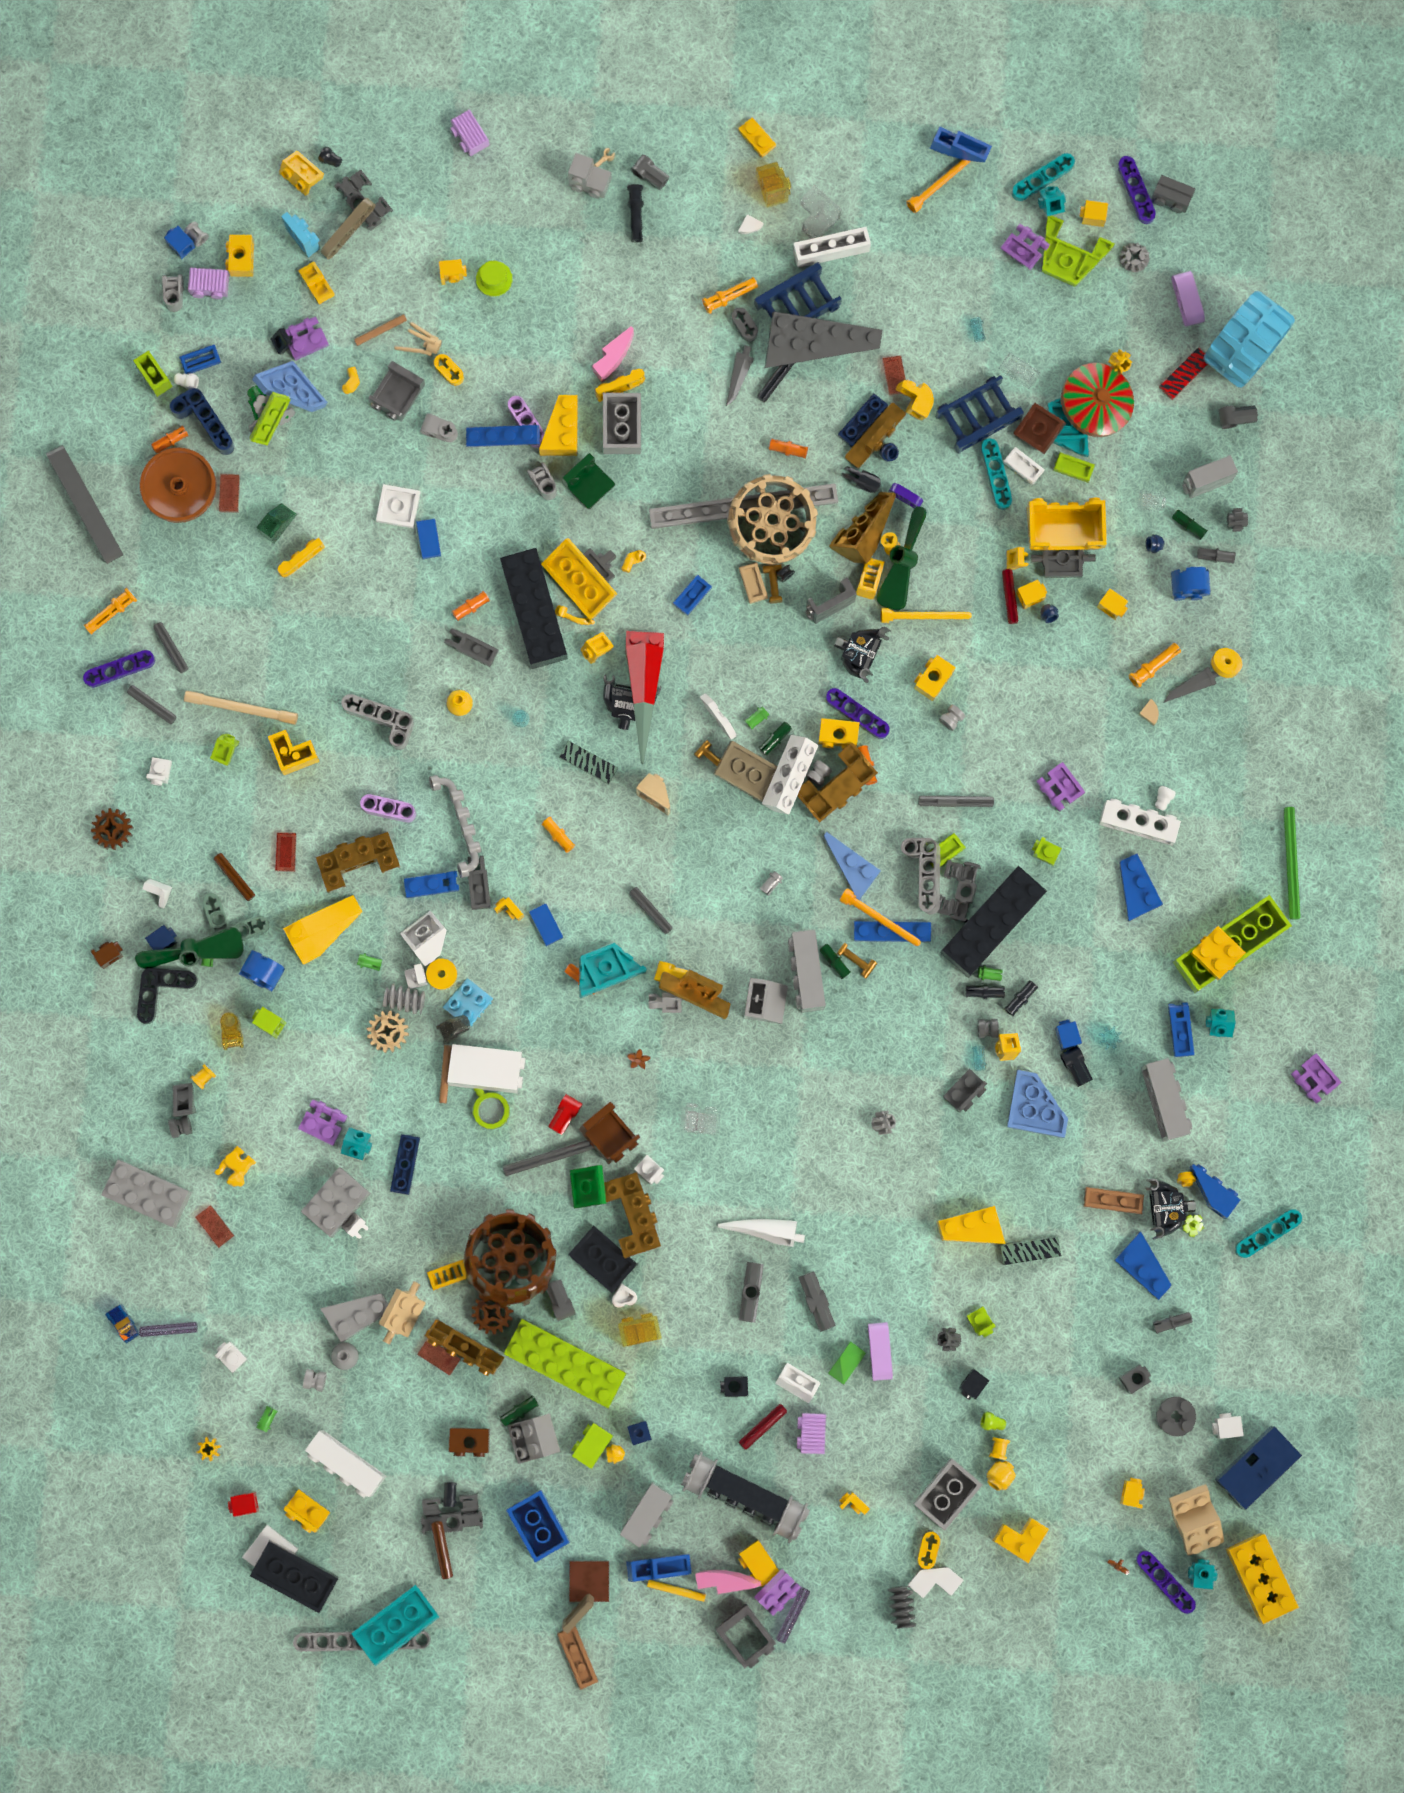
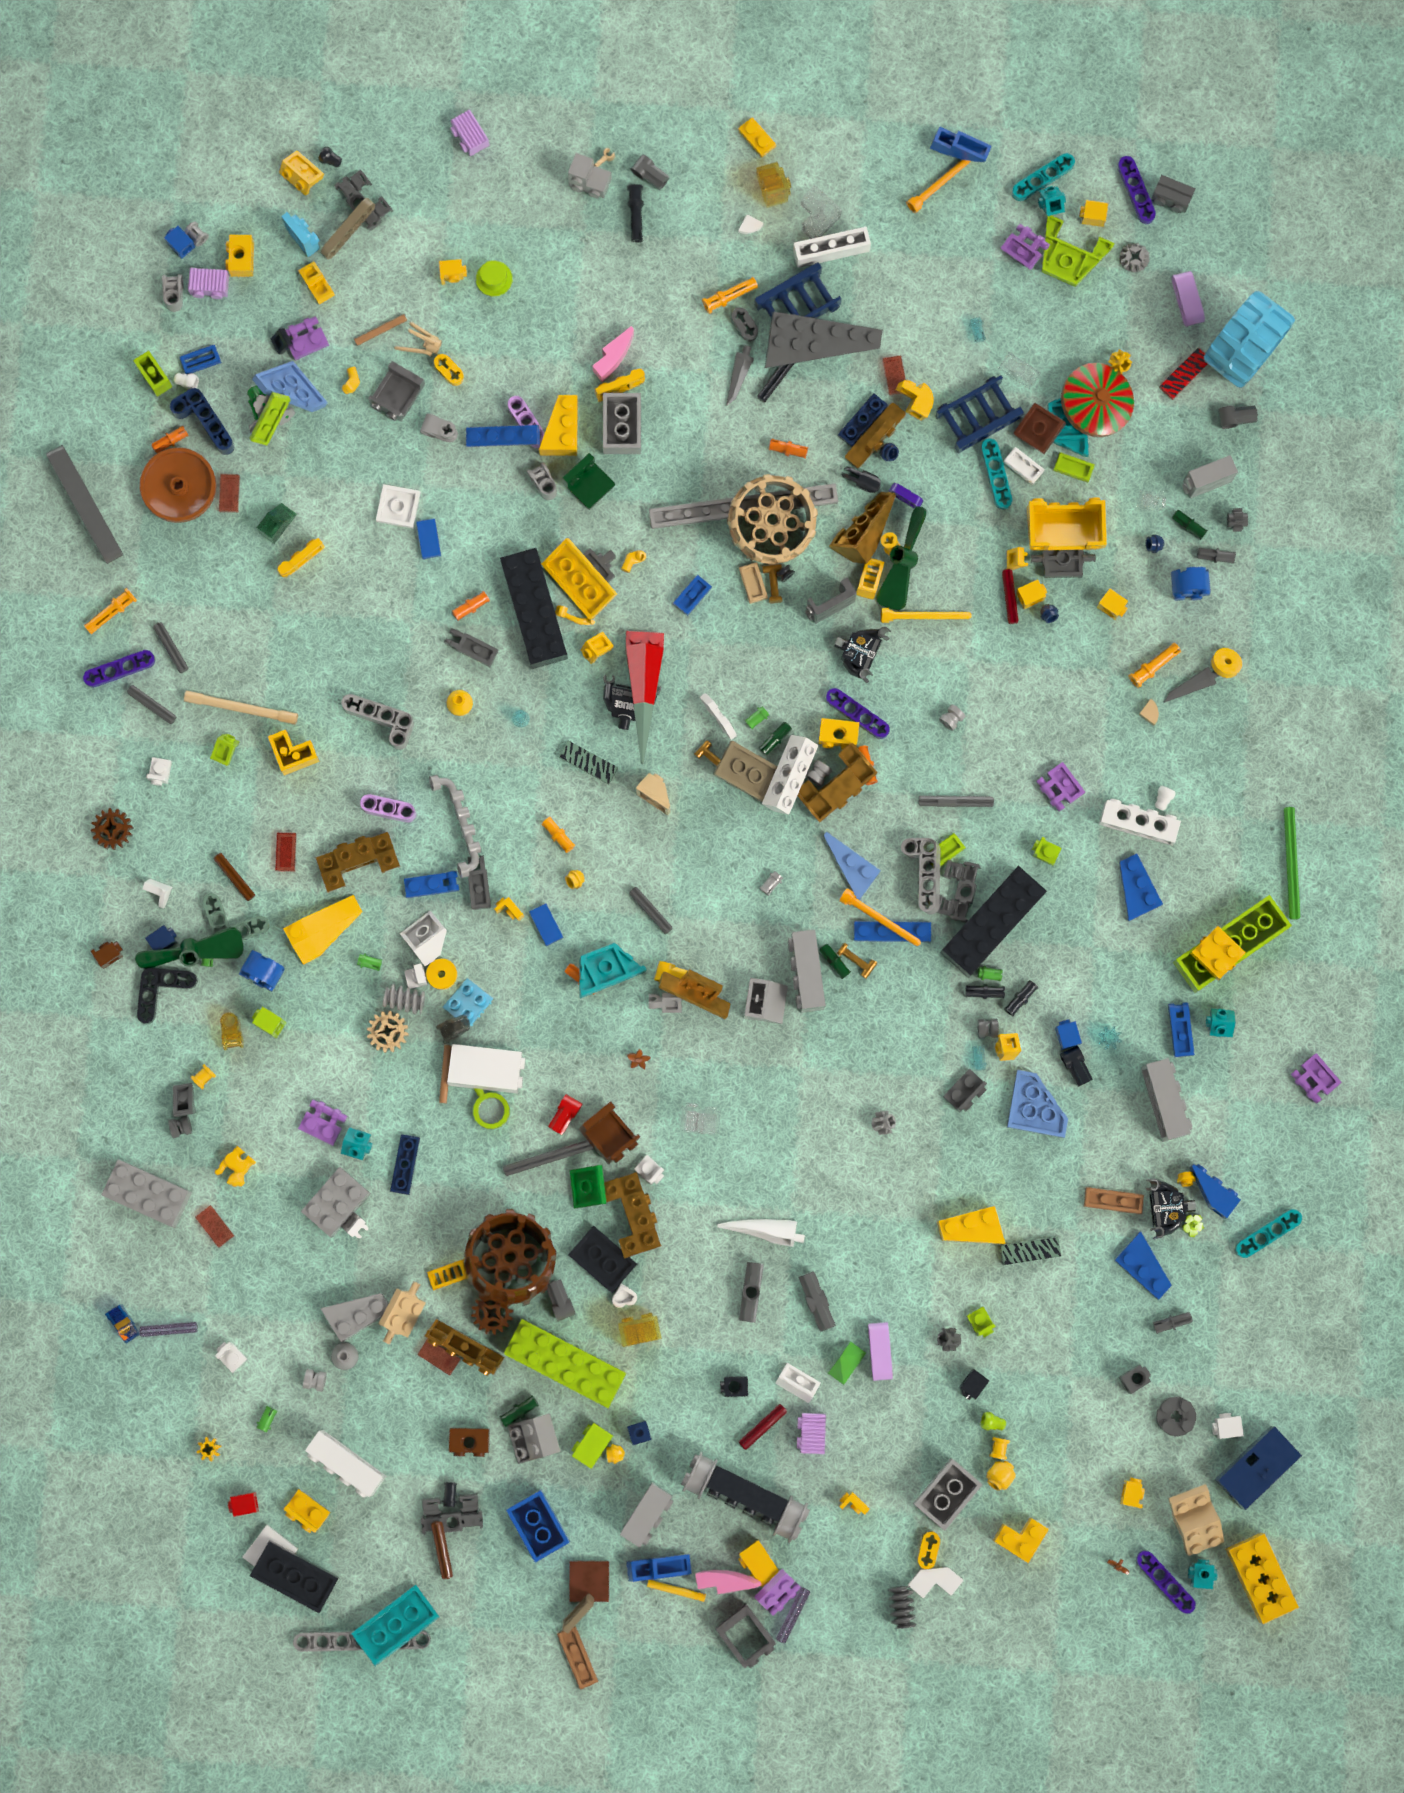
(575, 879): none -> yellow plate
(932, 688): yellow brick -> none

